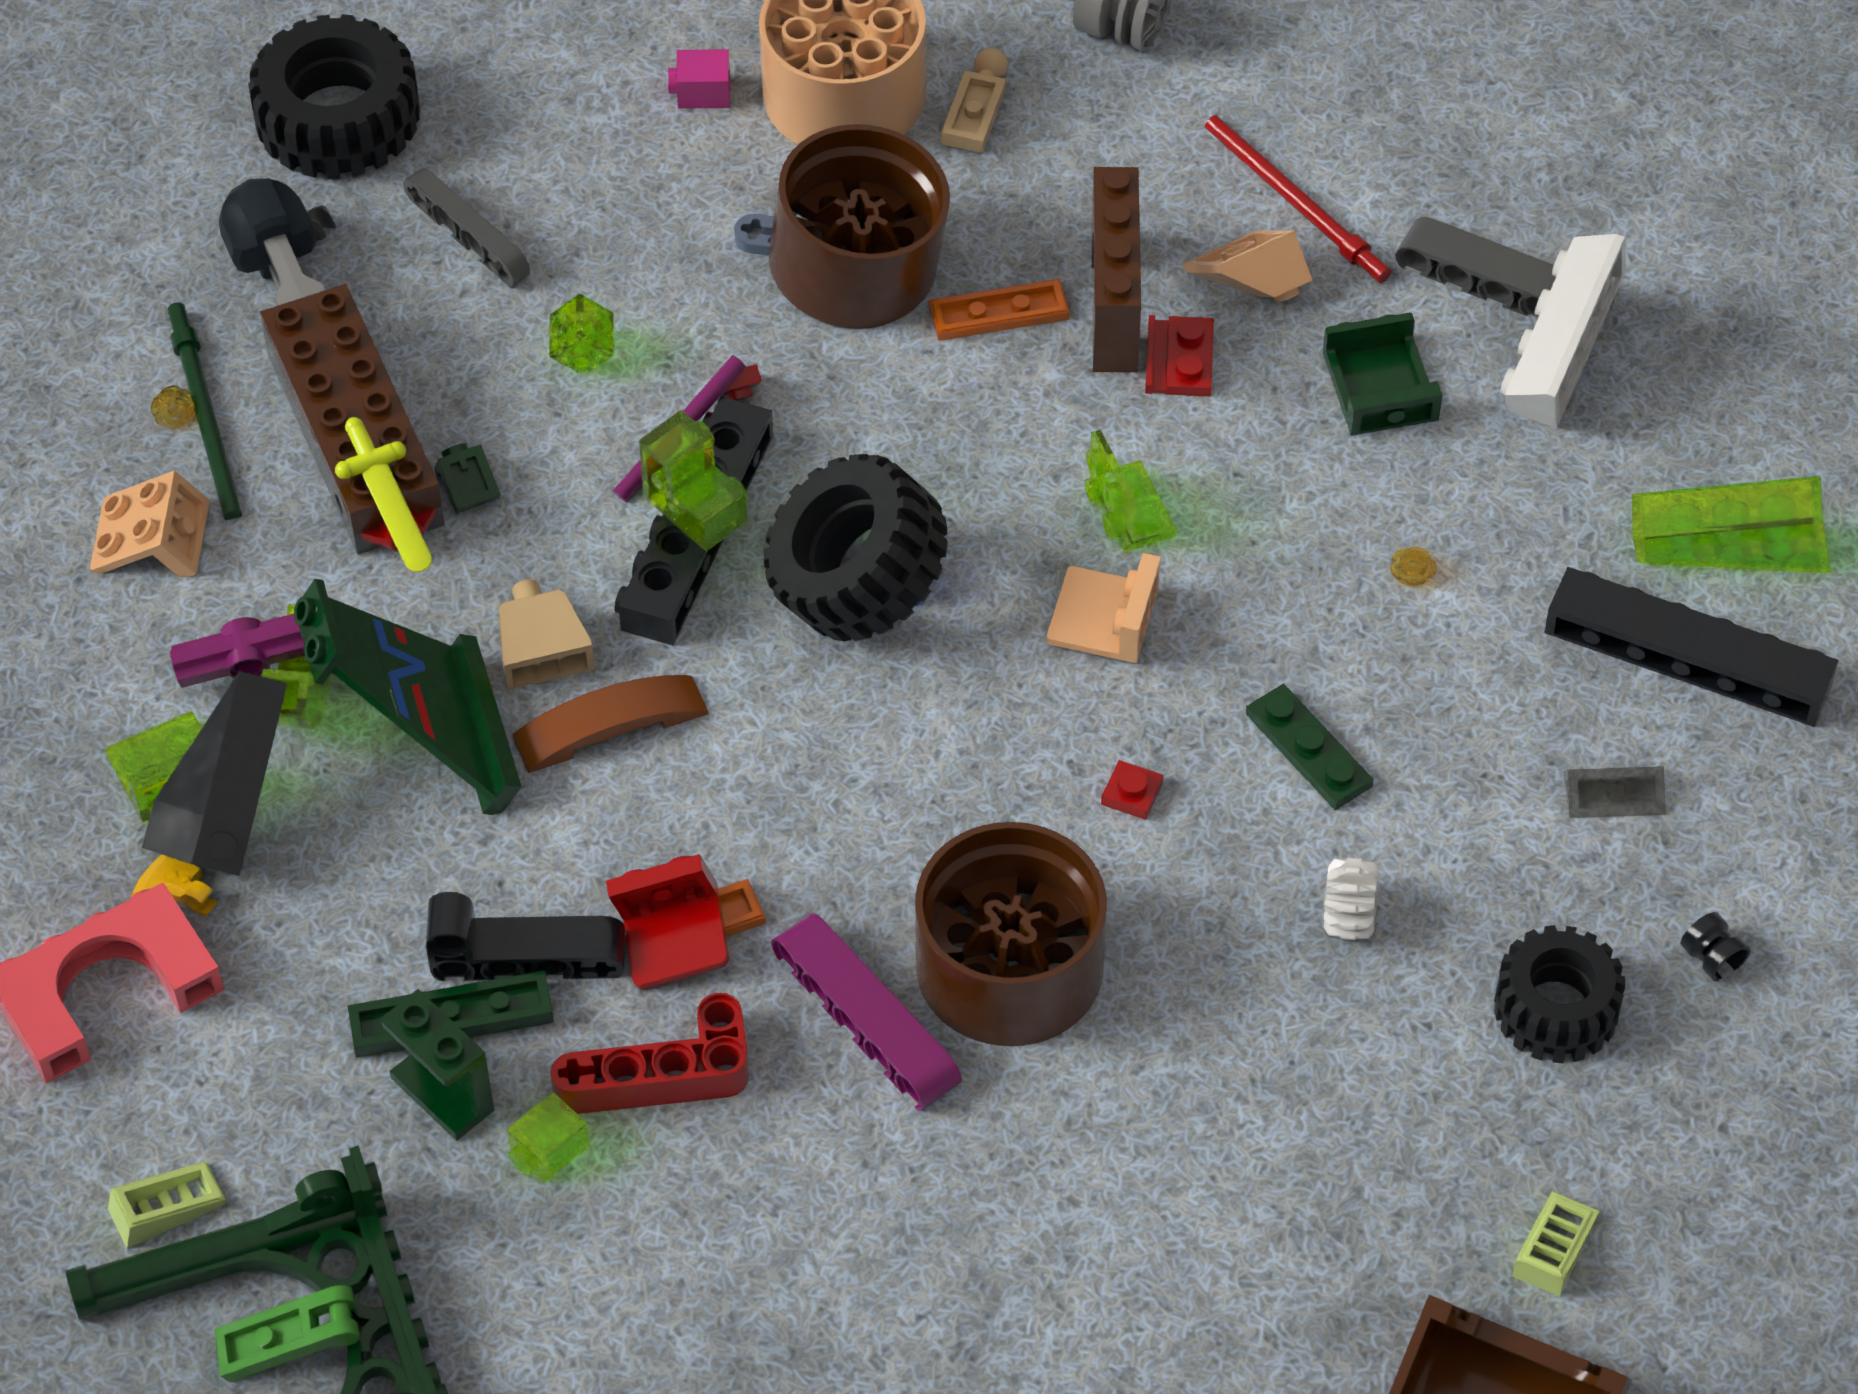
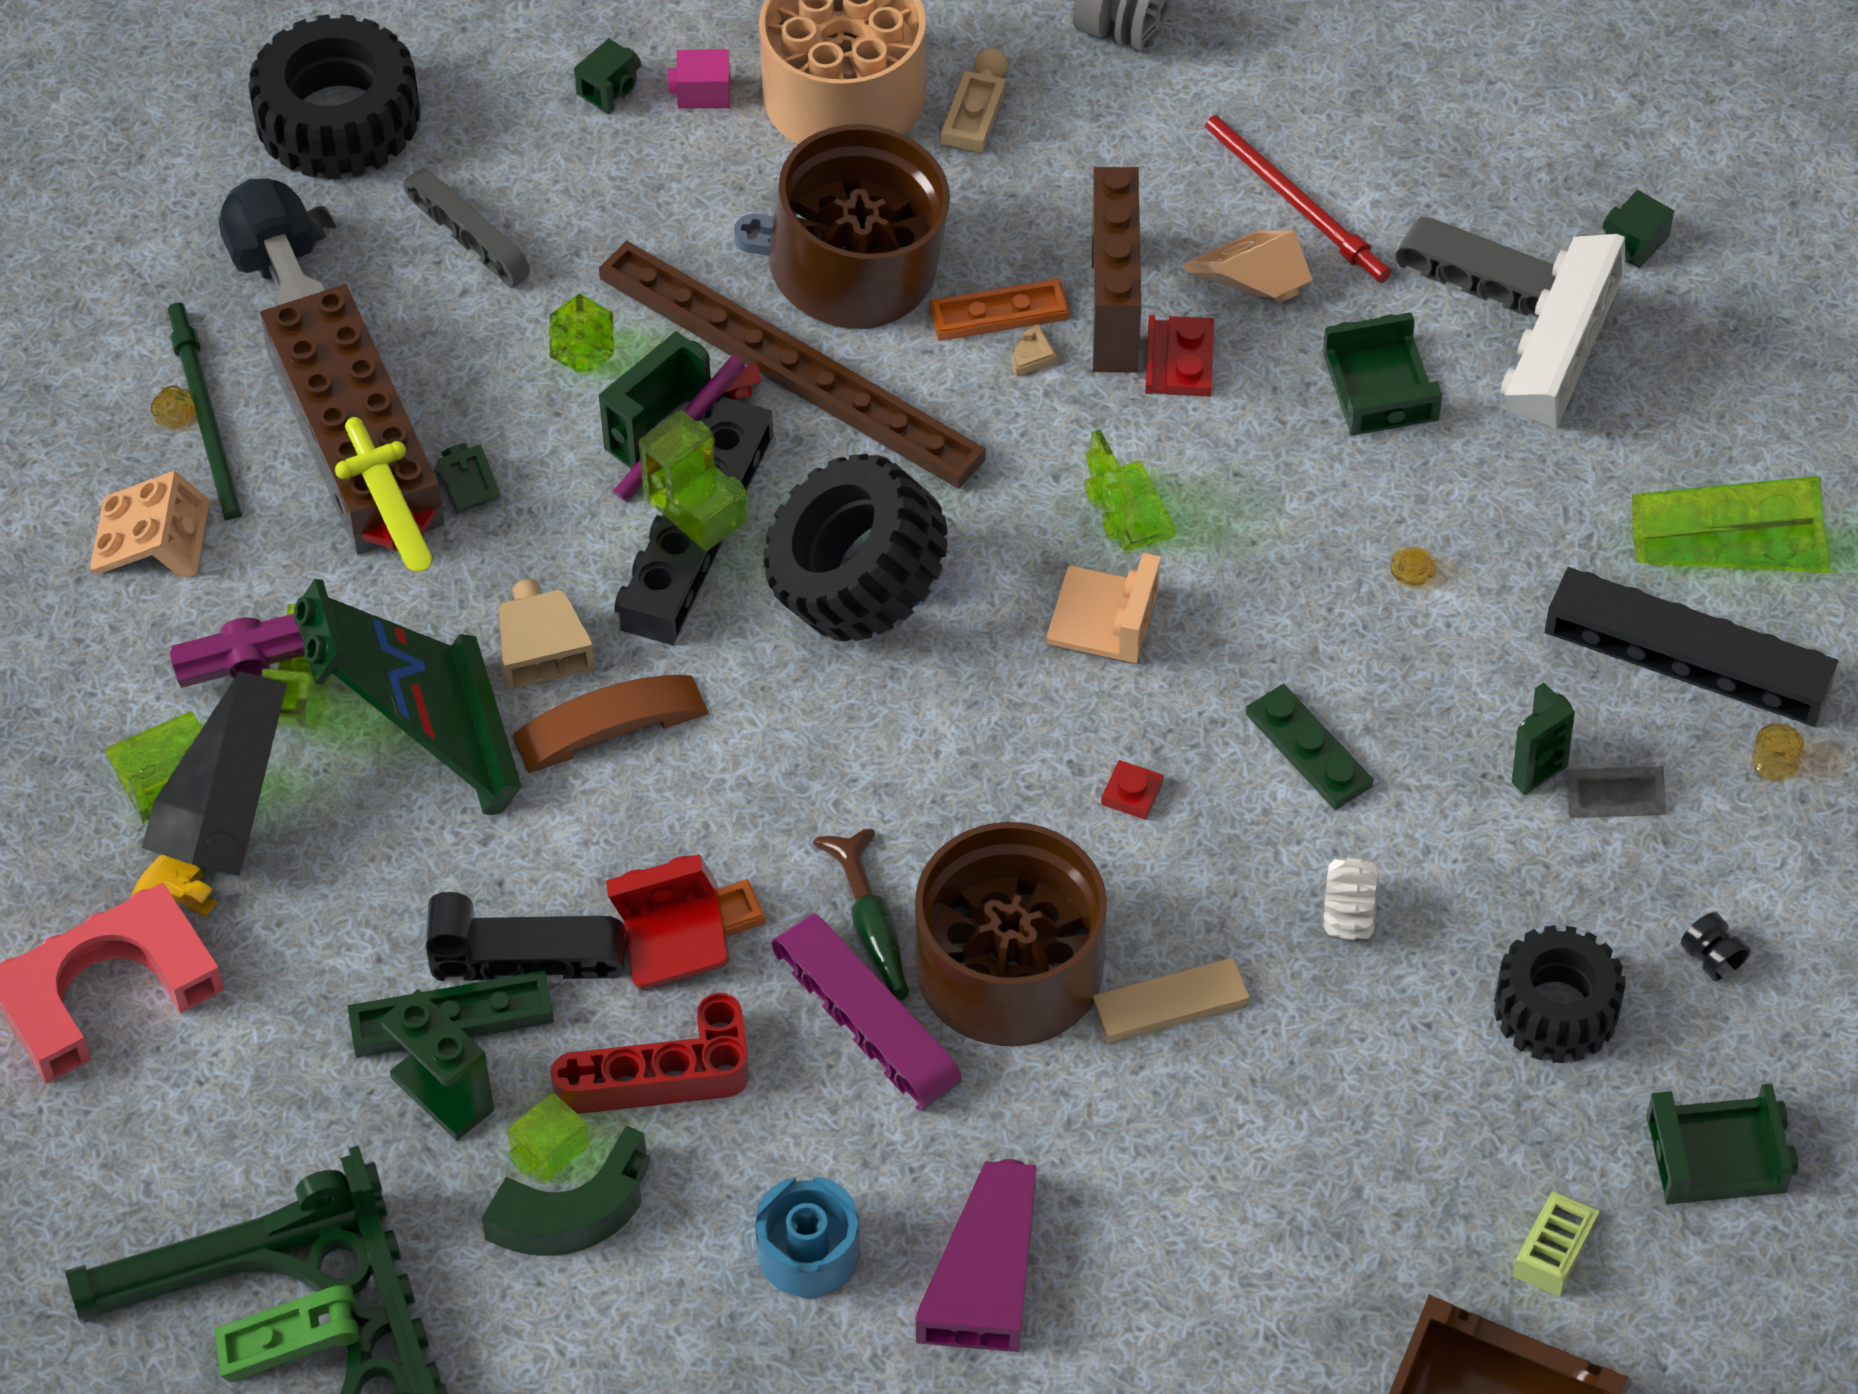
(150, 1223): yellowish green slope -> none
(573, 1219): none -> dark green arch
(607, 75): none -> dark green brick
(650, 393): none -> dark green panel
(793, 364): none -> reddish brown plate
(807, 1236): none -> dark azure brick
(870, 912): none -> dark green piece
(983, 1271): none -> magenta slope
(1032, 352): none -> tan tile
(1170, 1000): none -> tan tile
(1543, 740): none -> dark green bracket
(1642, 223): none -> dark green brick
(1721, 1147): none -> dark green panel
(1779, 740): none -> clear yellow wheel

